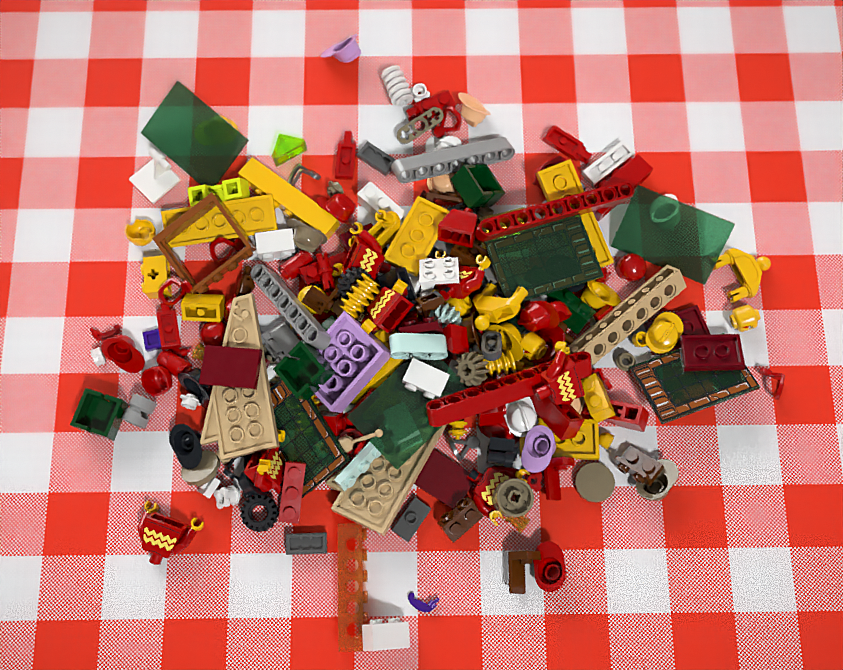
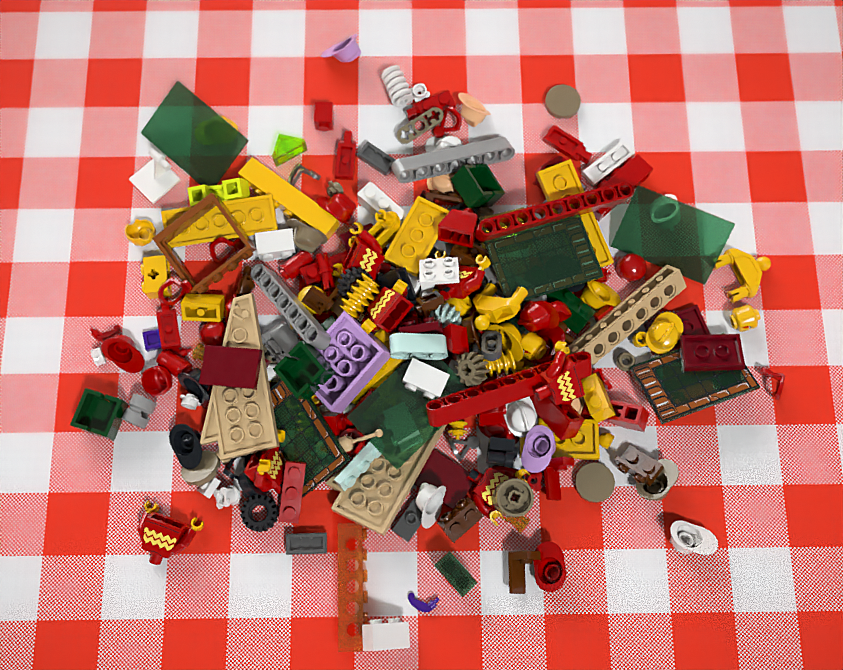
(324, 116): none -> red brick
(430, 503): none -> white piece
(455, 574): none -> clear green brick
(562, 101): none -> dark tan tile
(692, 538): none -> white piece

